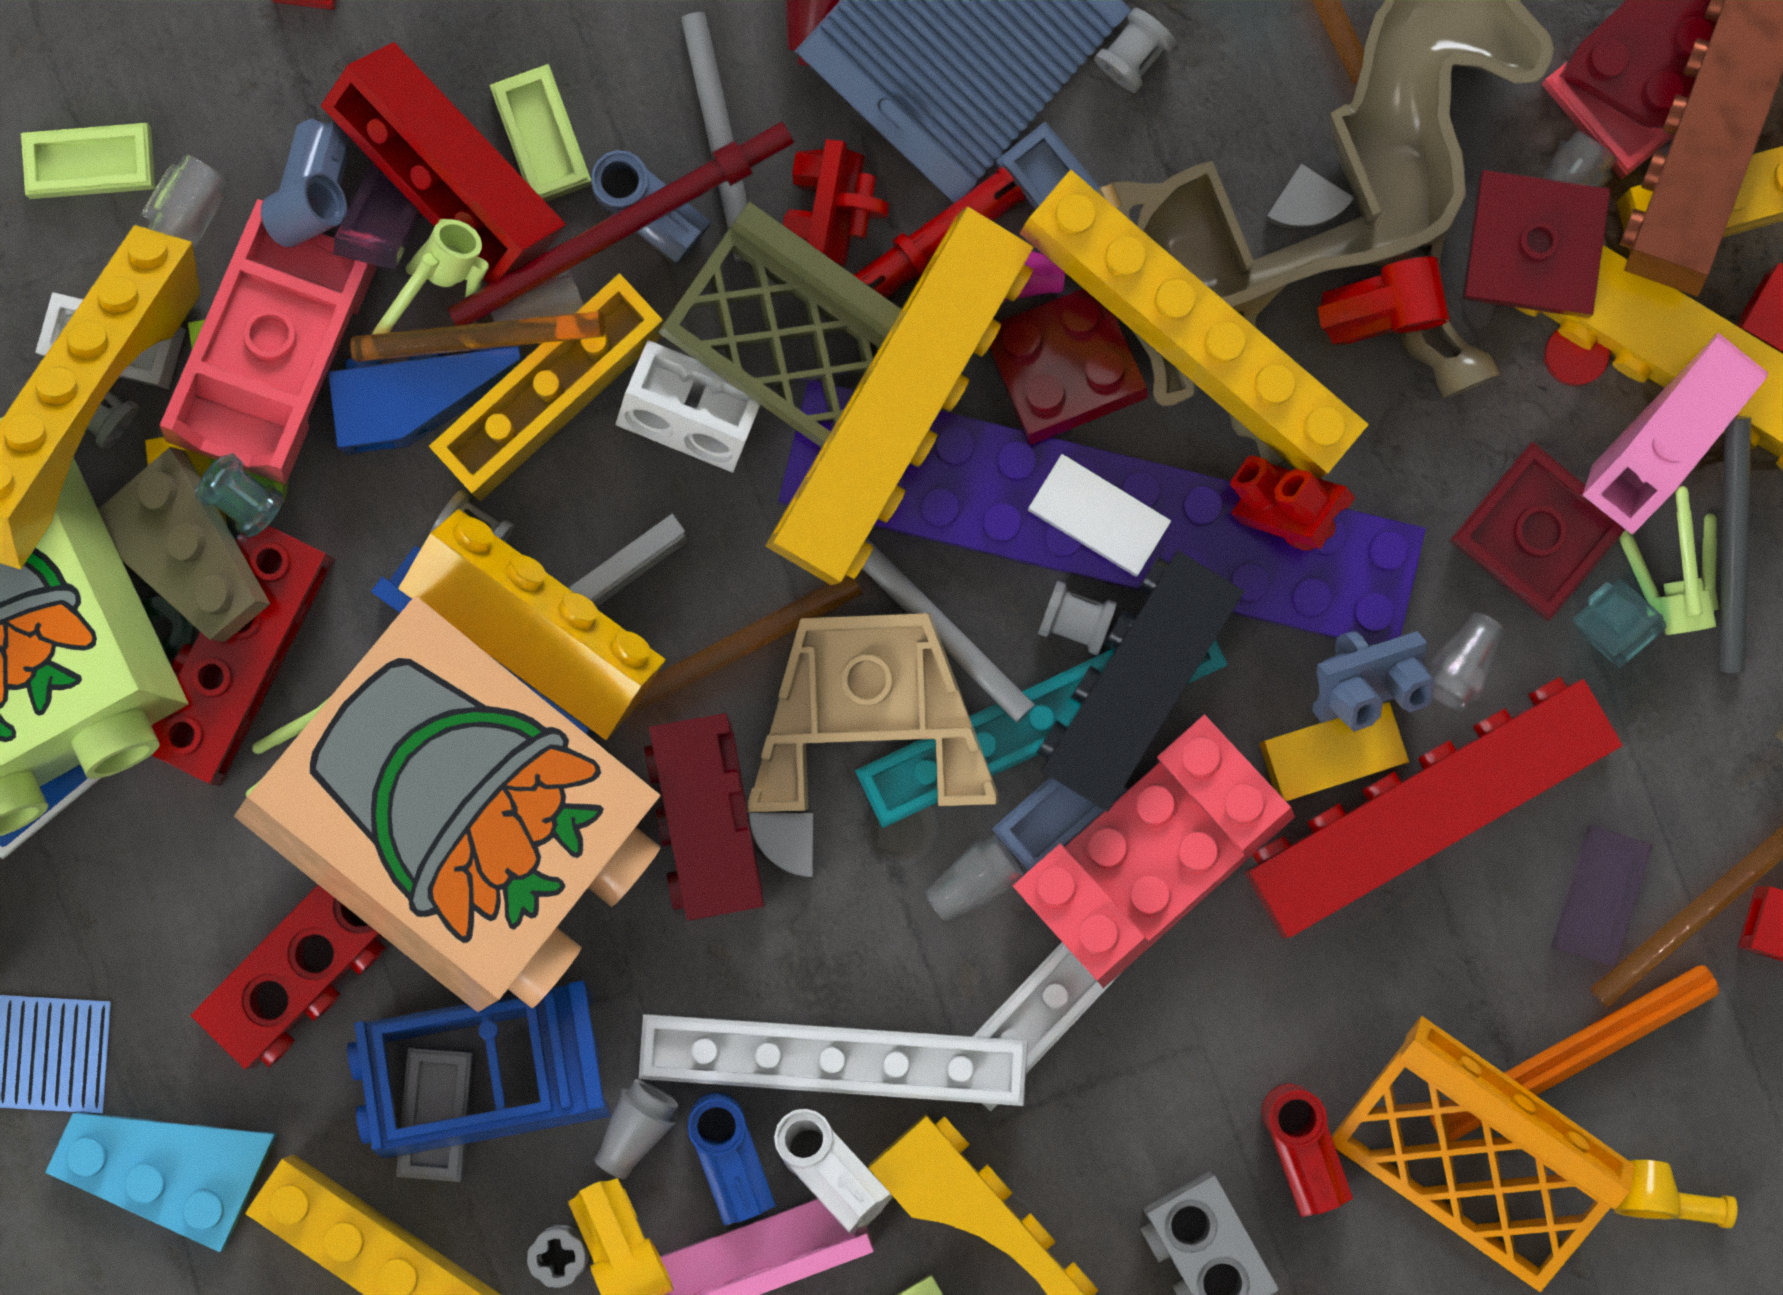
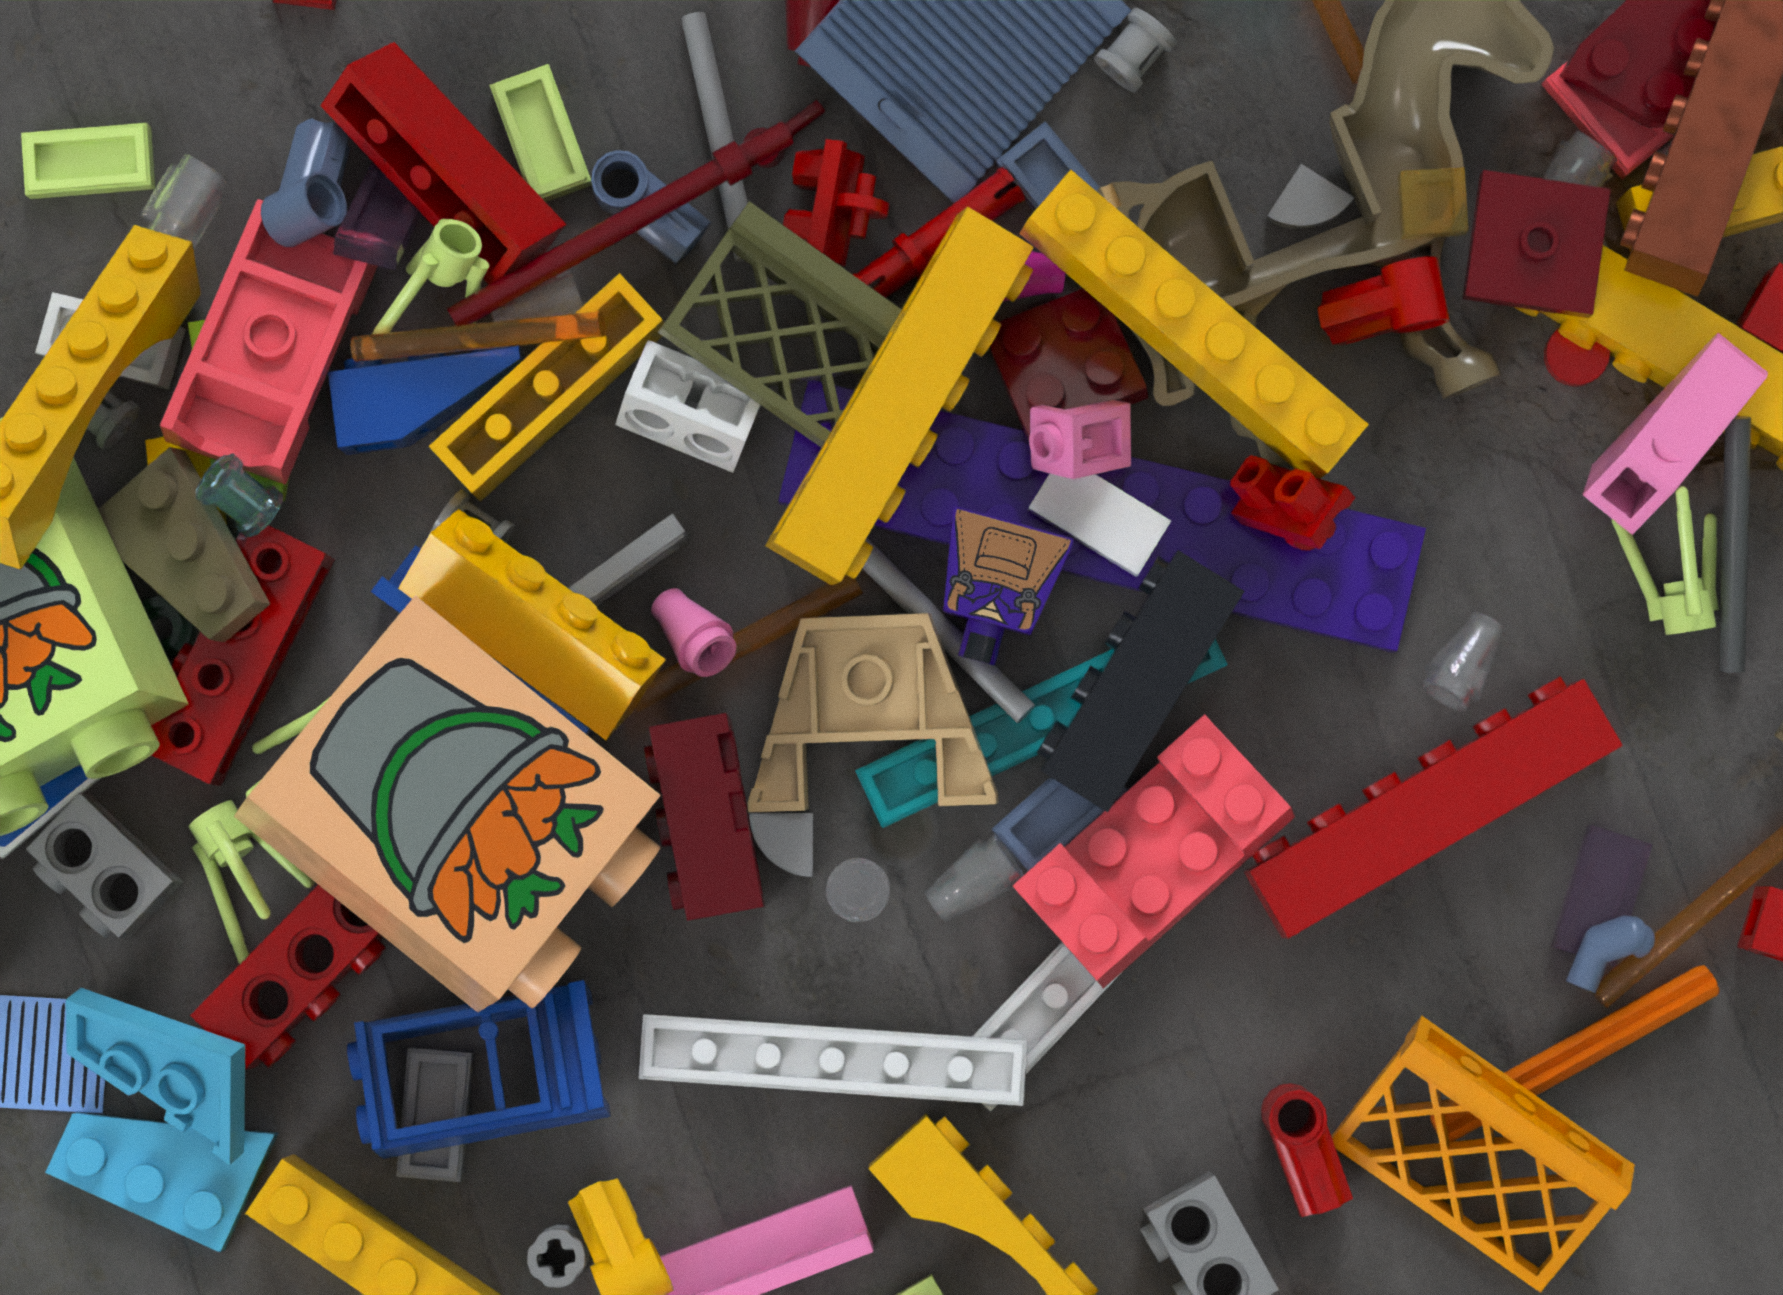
(113, 853): none -> light grey brick
(170, 1062): none -> medium azure wing
(226, 841): none -> yellowish green plant
(636, 1126): light grey cone -> none
(695, 635): none -> bright pink cone
(731, 1163): blue piece -> none
(794, 126): none -> dark red hand
(833, 1172): white piece -> none
(858, 890): none -> clear tile
(999, 578): none -> torso
(1077, 618): light grey bush -> none
(1081, 439): none -> bright pink bracket
(1332, 754): yellow slope -> none
(1367, 675): sand blue hips -> none
(1432, 202): none -> clear yellow tile
(1537, 532): dark red plate -> none
(1607, 943): none -> sand blue arm
(1619, 622): clear light blue tile -> none
(1657, 1197): yellow bar -> none

